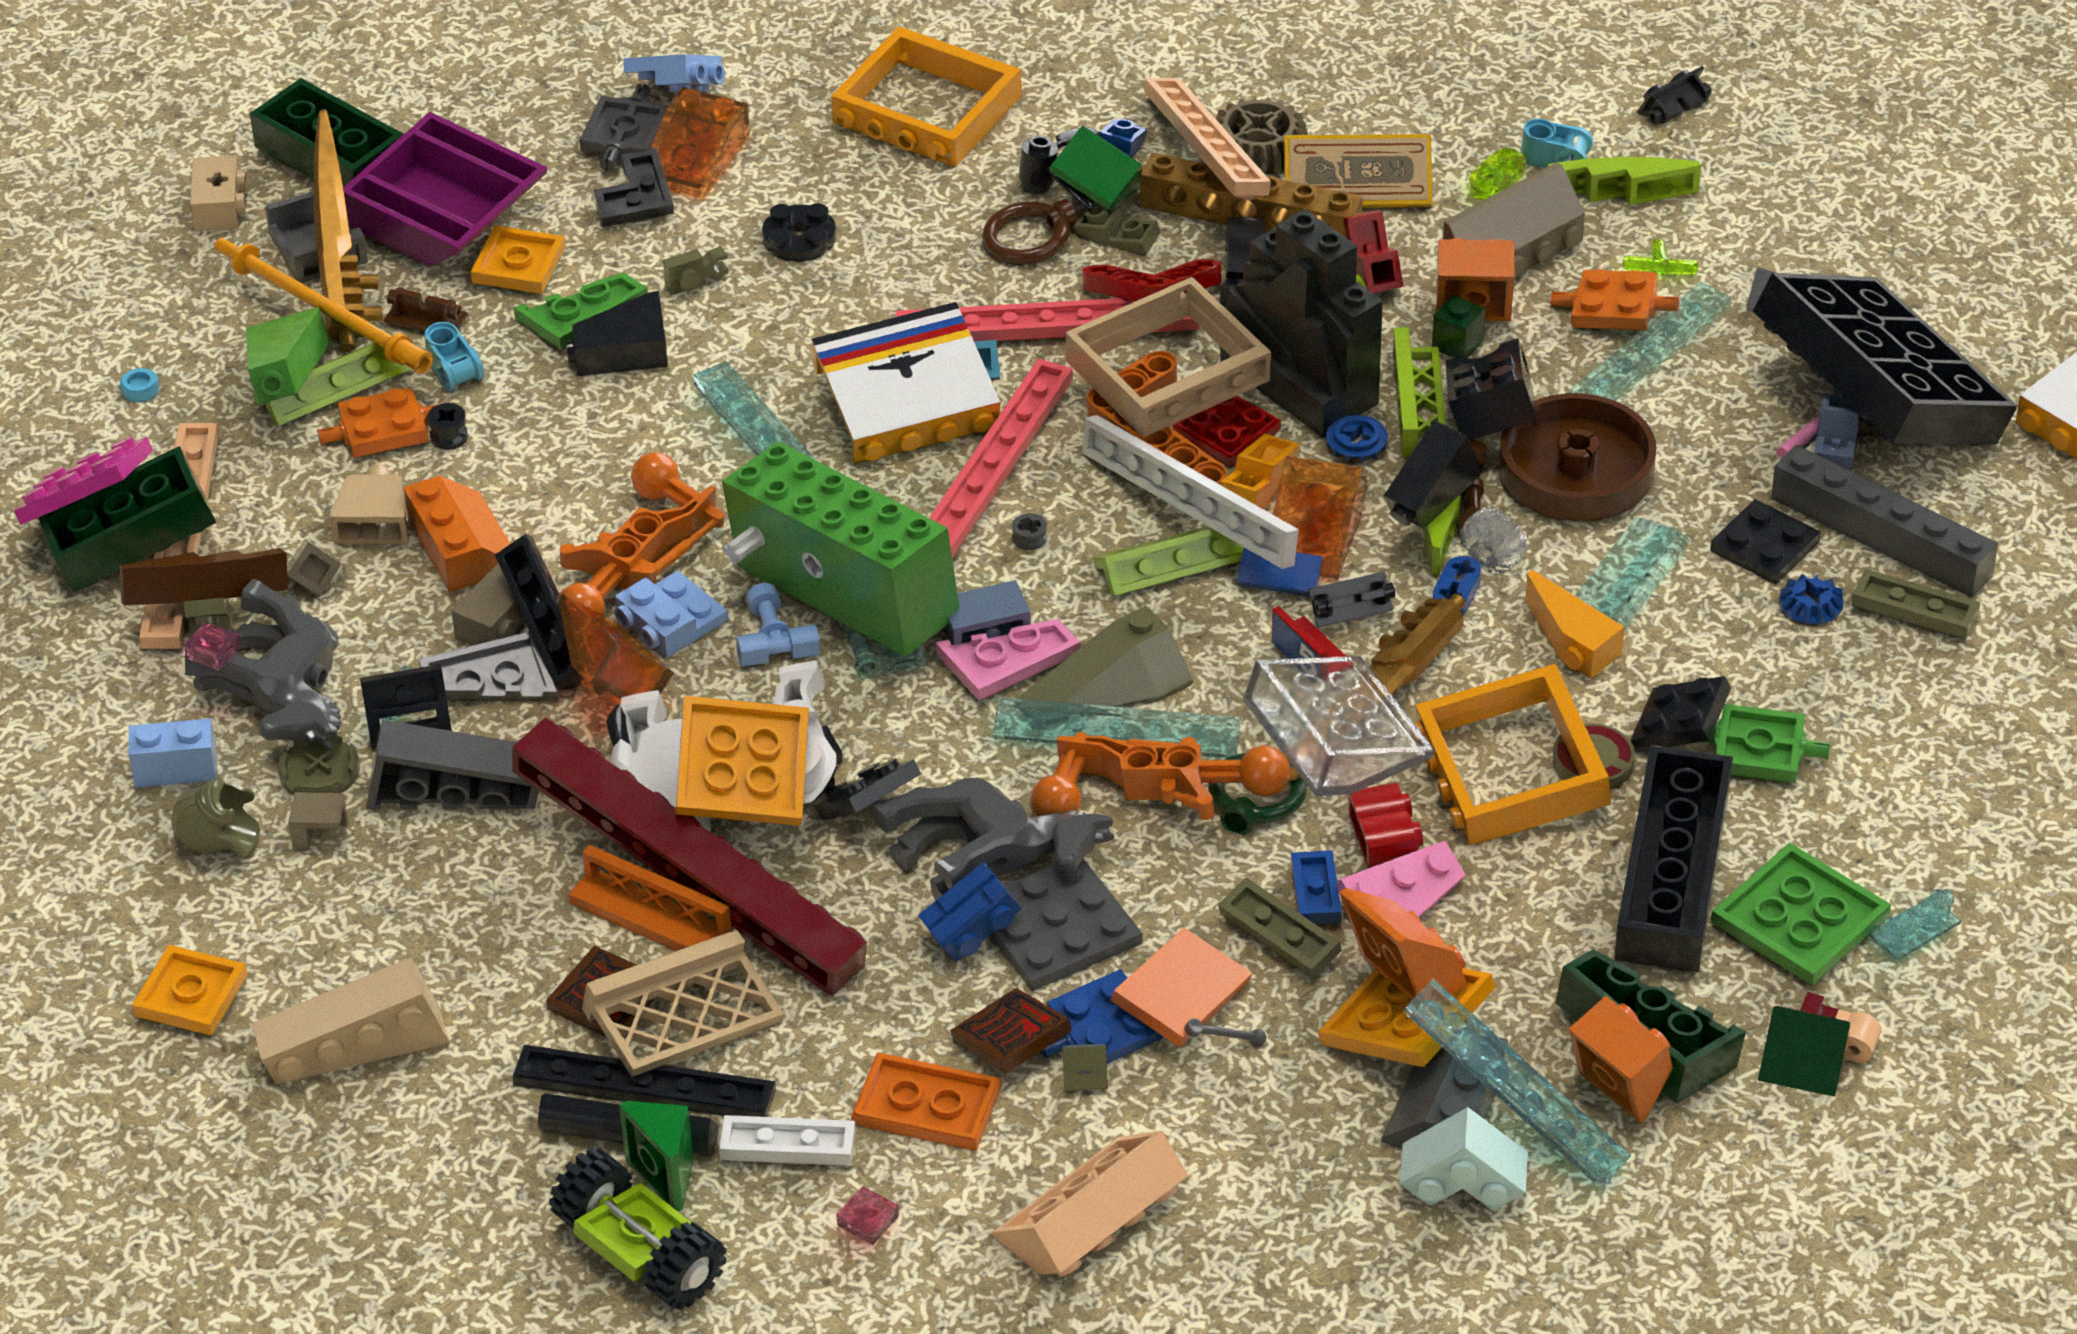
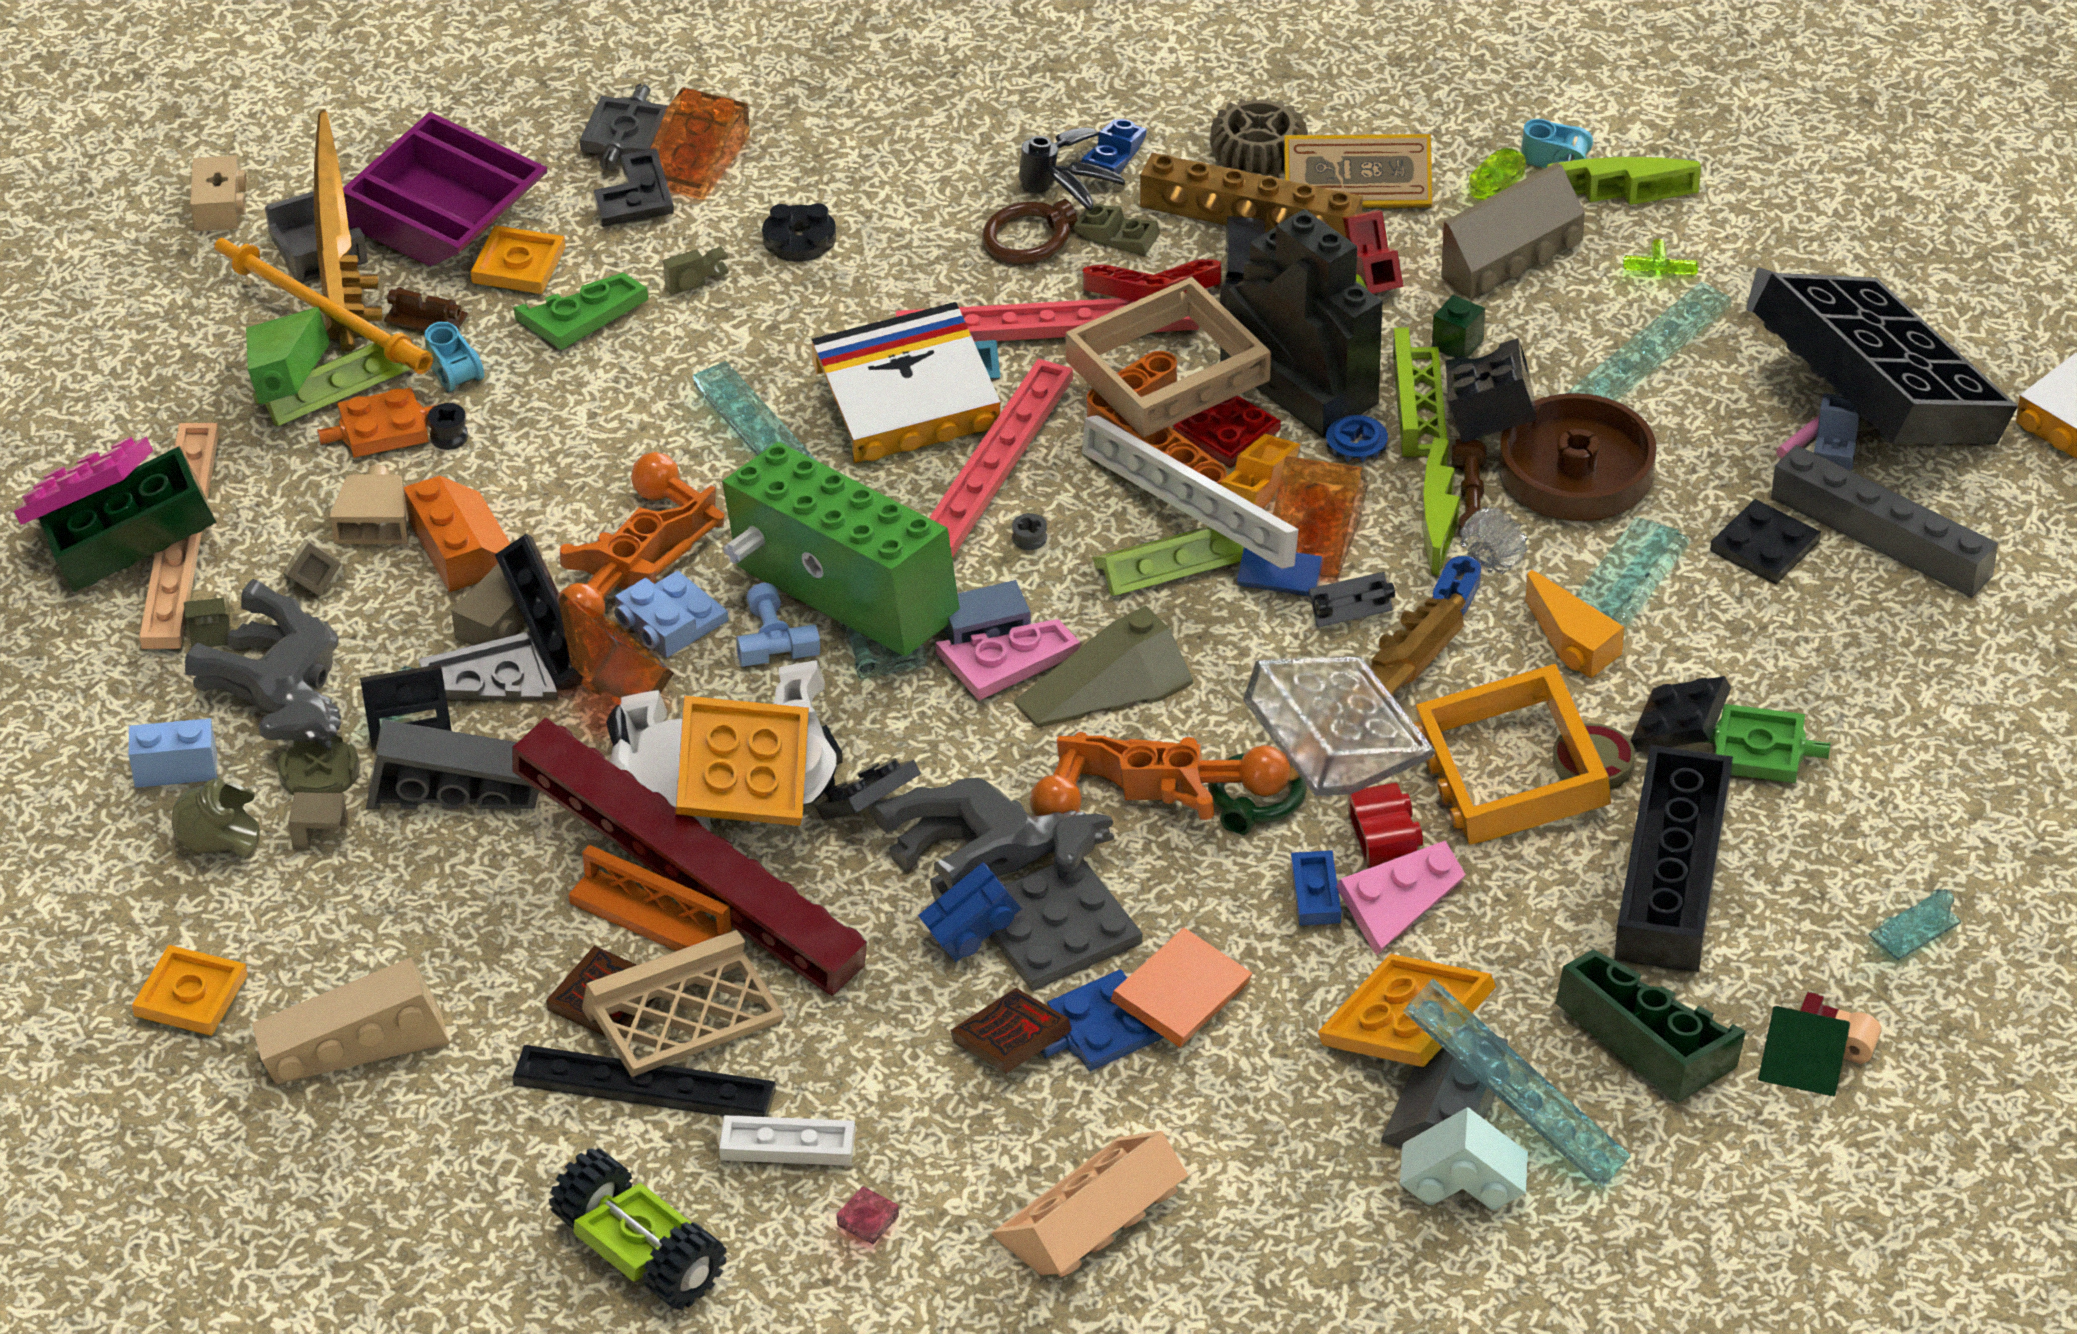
(139, 385): medium azure tile -> none
(200, 577): reddish brown slope -> none
(212, 645): clear pink plate -> none
(288, 127): dark green brick -> none
(603, 1121): black brick -> none
(620, 338): black slope -> none
(659, 1147): green slope -> none
(678, 70): light blue plate -> none
(926, 1101): orange tile -> none
(996, 79): light orange window -> none
(1046, 720): clear light blue tile -> none
(1085, 1067): olive tile -> none
(1097, 169): green slope -> none
(1195, 1027): dark grey hinge -> none
(1207, 138): light nougat plate -> none
(1279, 927): olive plate -> none
(1300, 637): panel -> none
(1401, 945): orange slope -> none
(1432, 476): black slope -> none
(1478, 273): orange slope -> none
(1615, 300): orange plate -> none
(1621, 1056): orange slope -> none
(1663, 100): black hinge -> none
(1800, 913): bright green plate -> none
(1803, 608): blue gear -> none
(1915, 603): olive plate -> none

